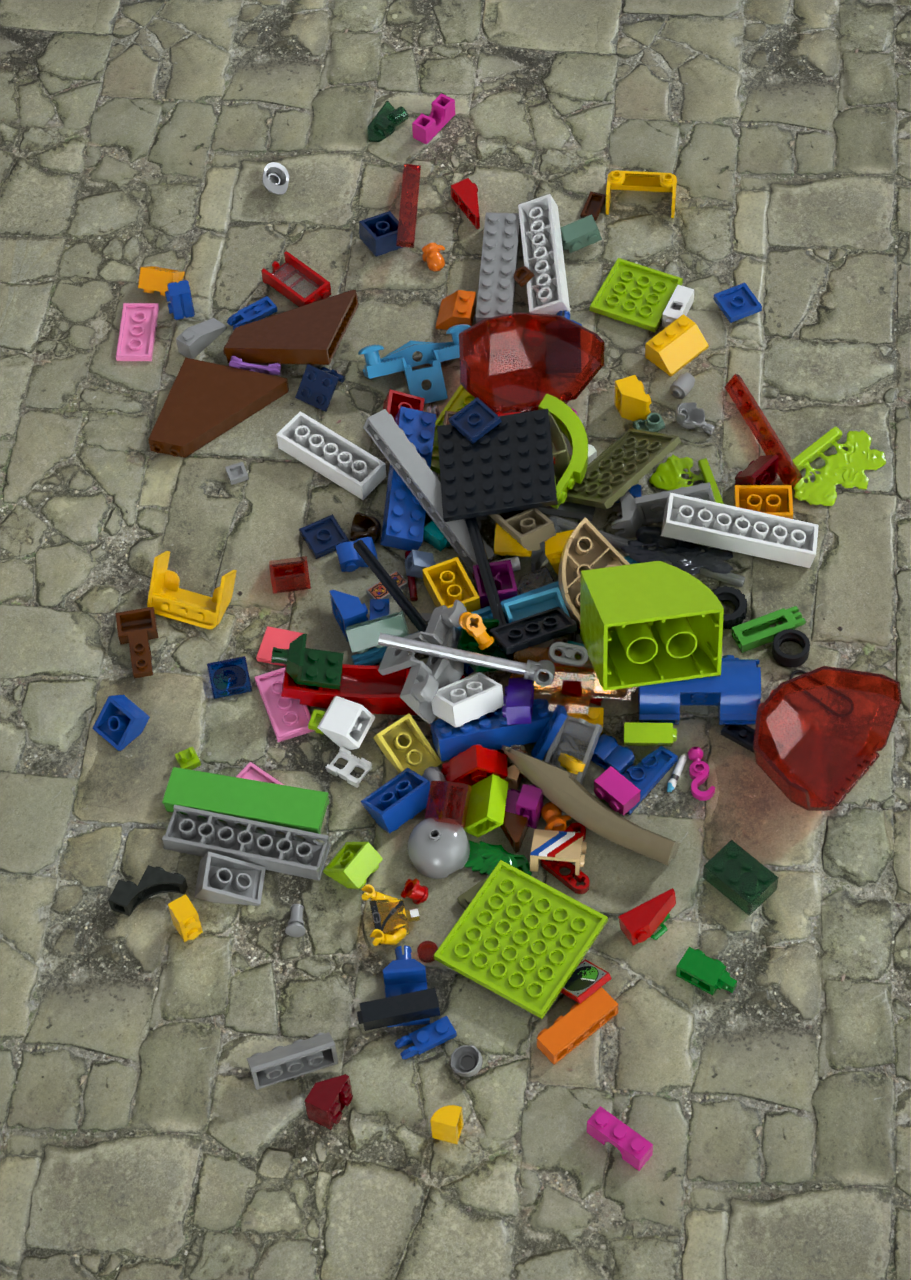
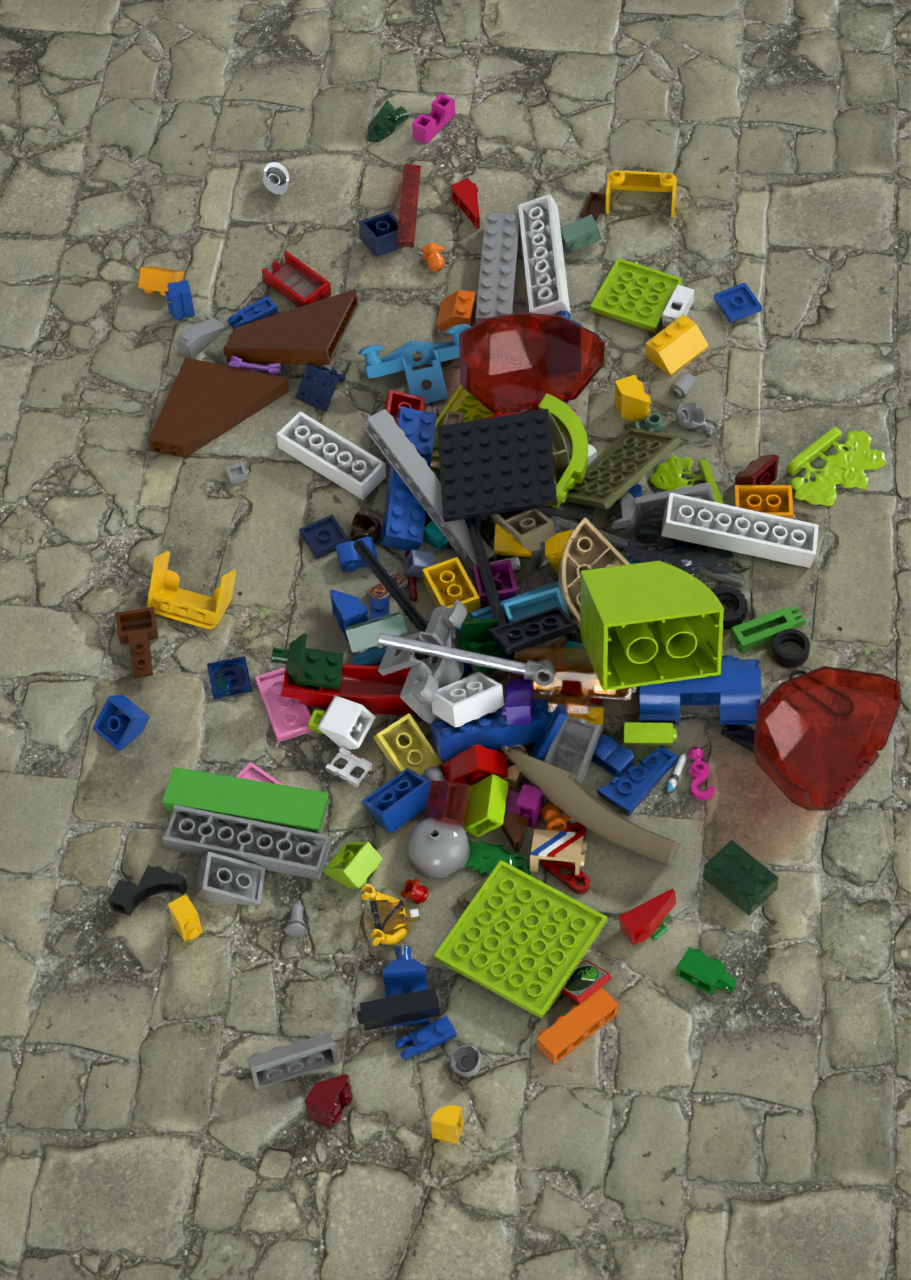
(137, 332): bright pink tile -> none
(188, 759): lime tile -> none
(275, 638): coral tile -> none
(289, 574): clear red slope -> none
(426, 951): clear red tile -> none
(475, 420): dark blue tile -> none
(476, 629): light orange connector -> none
(523, 275): reddish brown tile -> none
(568, 652): light grey plate -> none
(571, 763): yellow plate -> none
(616, 791): dark pink brick -> none
(632, 1146): dark pink arch -> none
(762, 430): clear red tile -> none

